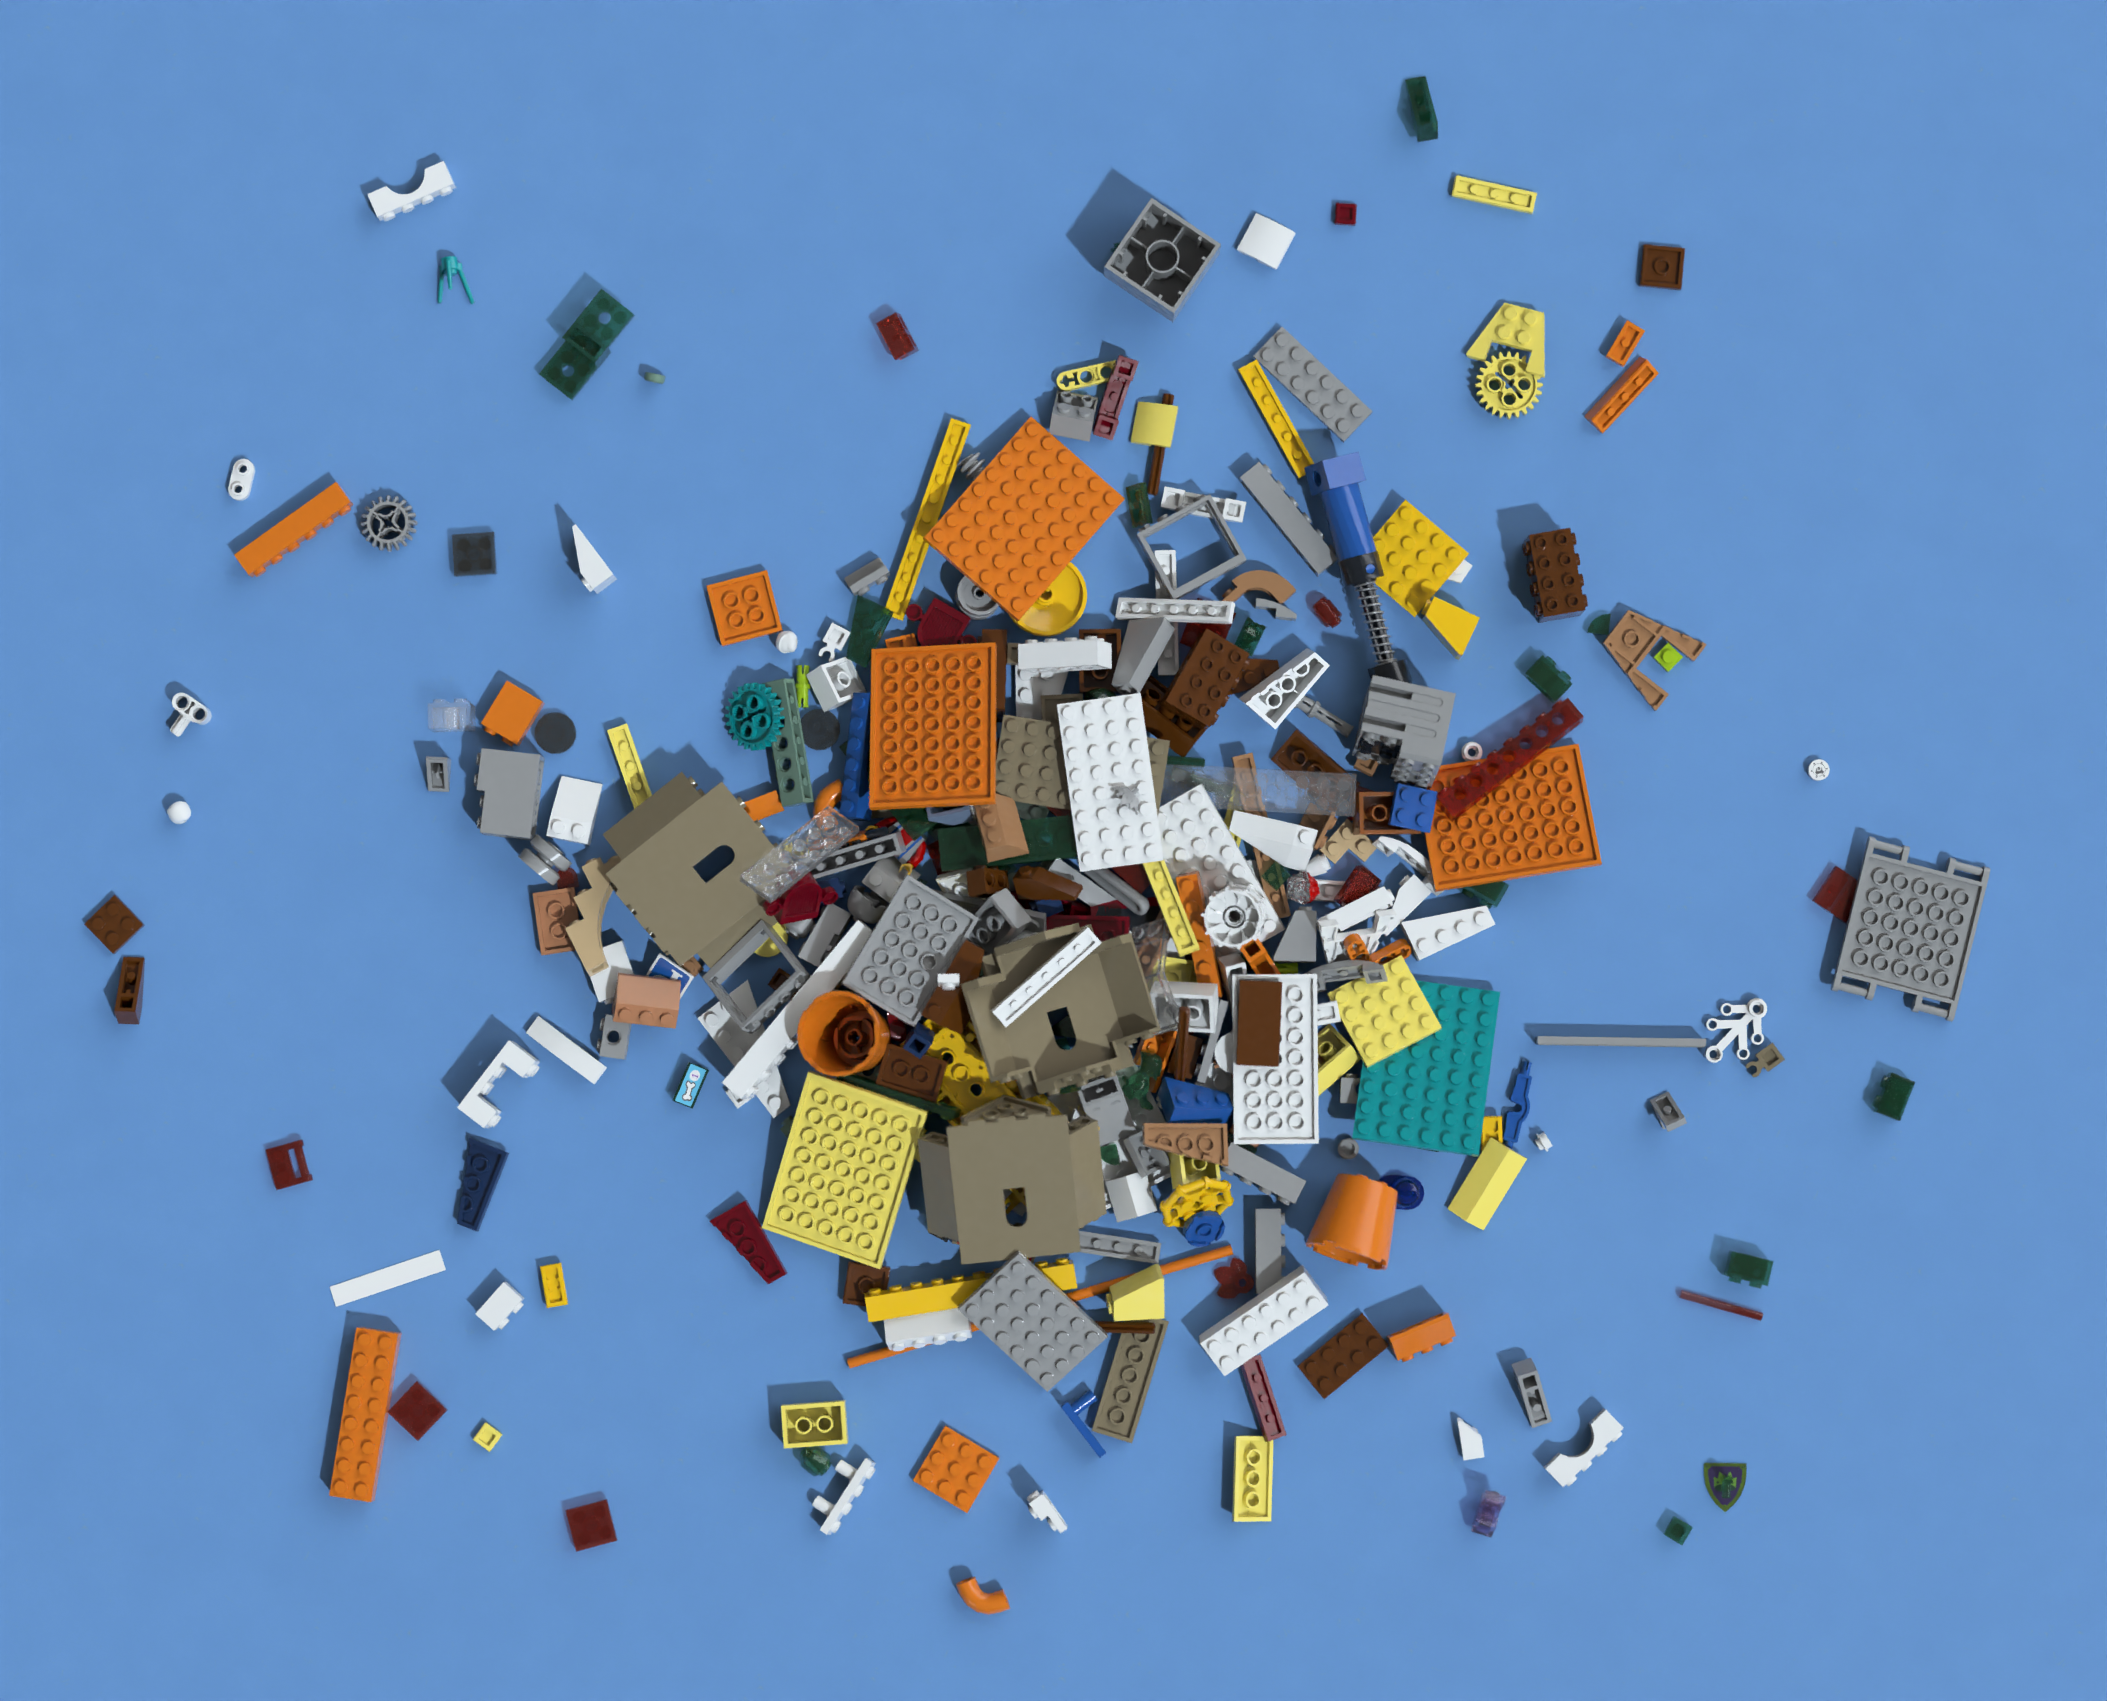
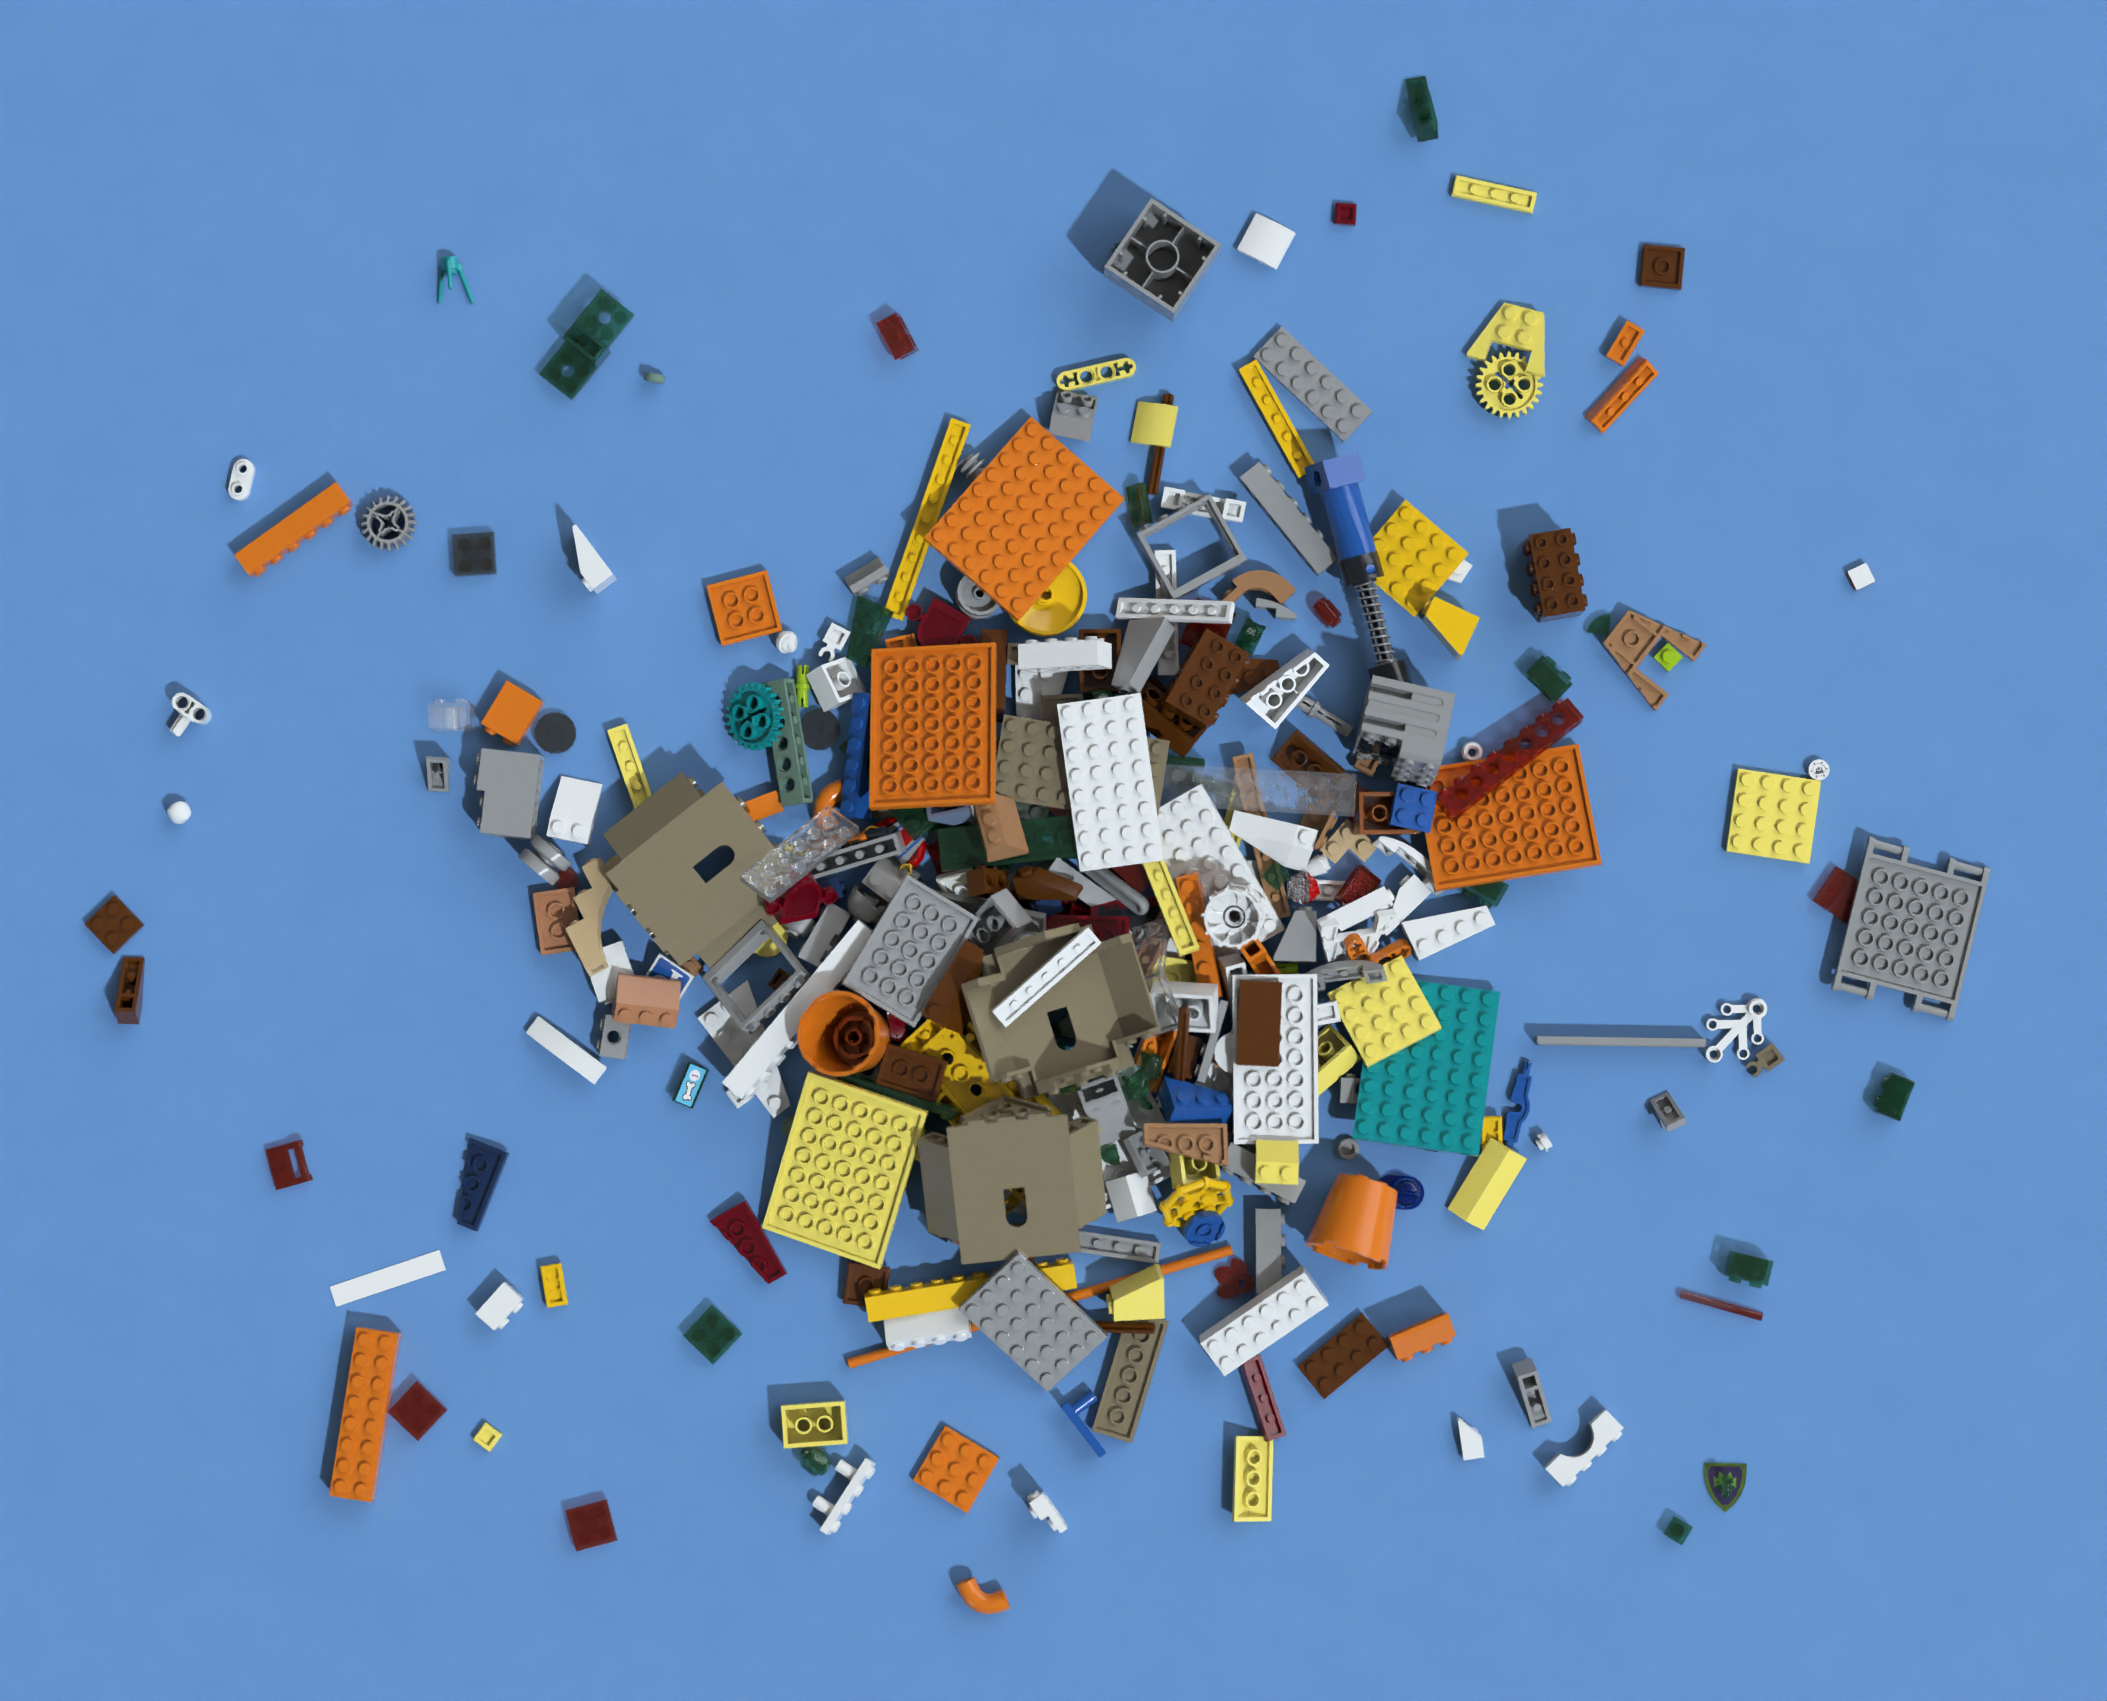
(436, 182): white arch -> none
(477, 1106): white plate -> none
(712, 1334): none -> clear green plate
(919, 1040): dark blue brick -> none
(948, 981): white plate -> none
(1114, 397): dark red slope -> none
(1128, 797): light grey piece -> none
(1276, 1162): none -> light yellow slope
(1487, 1513): clear purple brick -> none
(1773, 816): none -> light yellow plate
(1860, 576): none -> white tile

